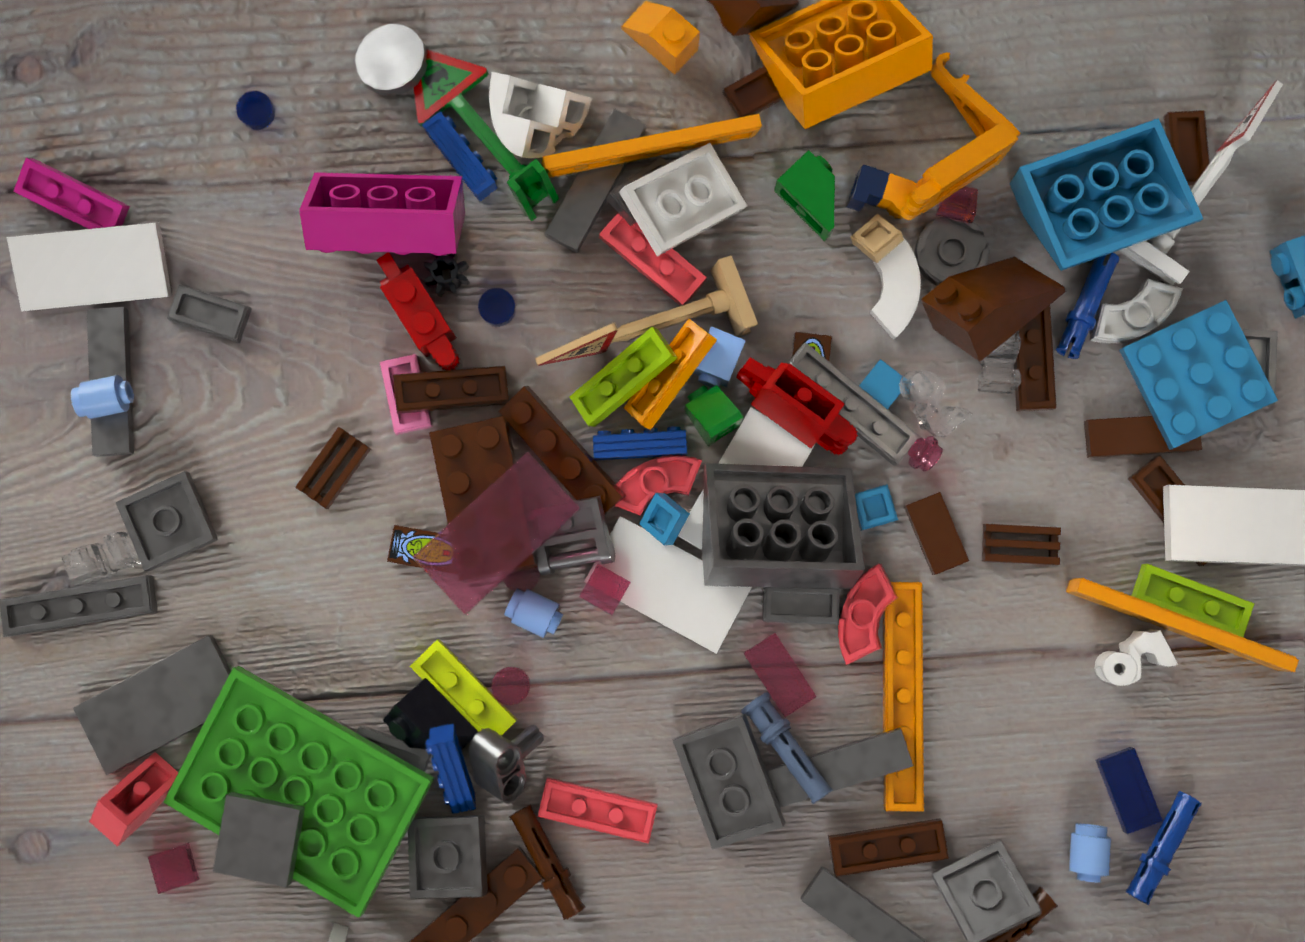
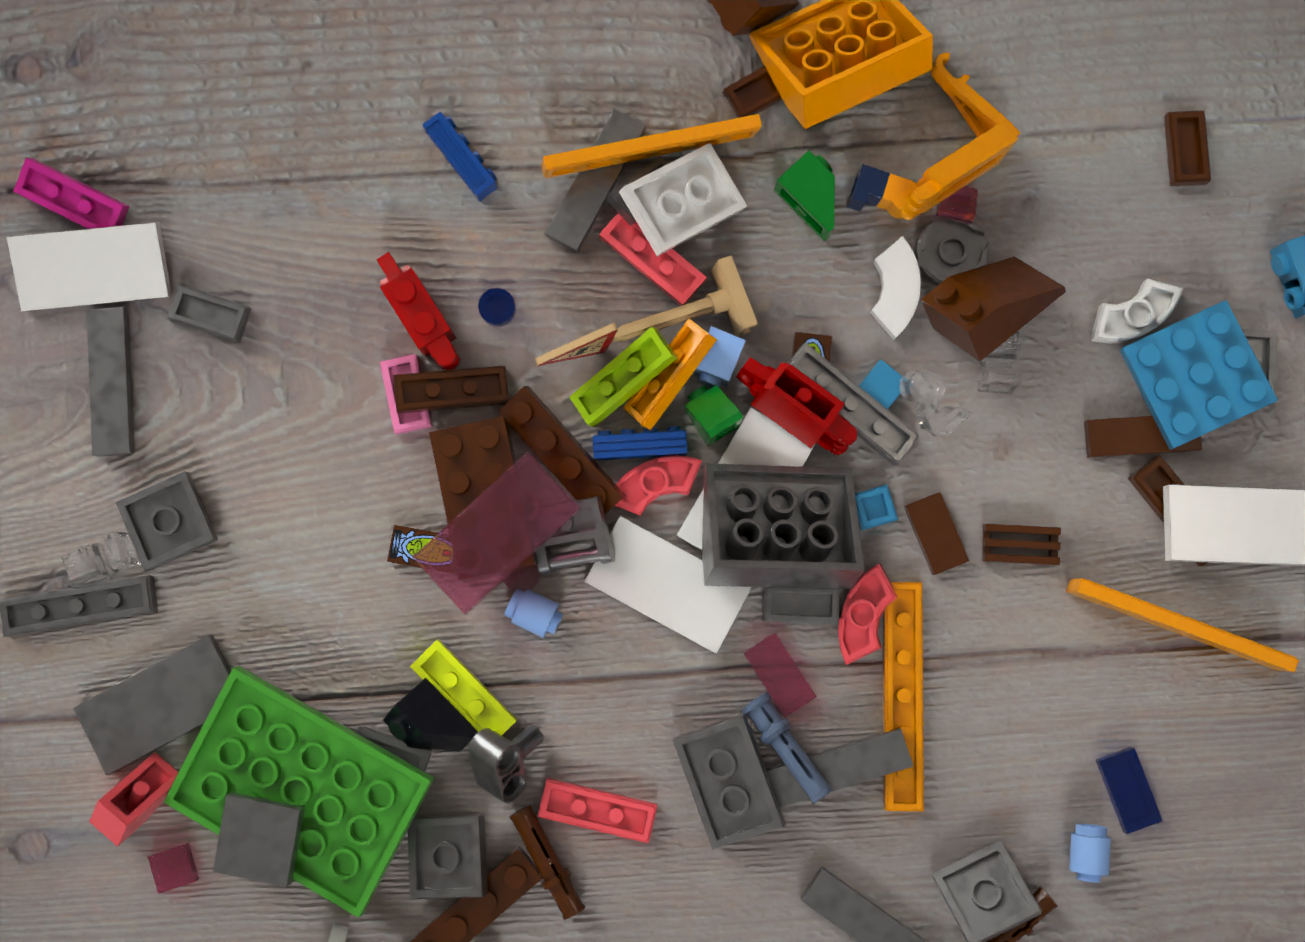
(102, 397): light blue brick -> none
(255, 110): clear blue tile -> none
(320, 461): reddish brown tile -> none
(383, 213): dark pink brick -> none
(391, 59): tile -> none
(444, 87): green piece -> none
(452, 768): blue piece -> none
(456, 270): black gear -> none
(510, 685): clear pink tile -> none
(534, 116): white brick -> none
(605, 589): clear pink plate -> none
(663, 34): light orange slope -> none
(664, 519): dark azure plate -> none
(877, 238): tan tile -> none
(888, 847): reddish brown tile -> none
(925, 453): clear pink plate -> none
(1036, 365): reddish brown tile -> none
(1082, 317): blue pin -> none
(1105, 195): dark azure slope -> none
(1125, 666): white leg -> none
(1152, 254): white piece -> none
(1160, 853): blue pin -> none
(1193, 599): lime plate -> none

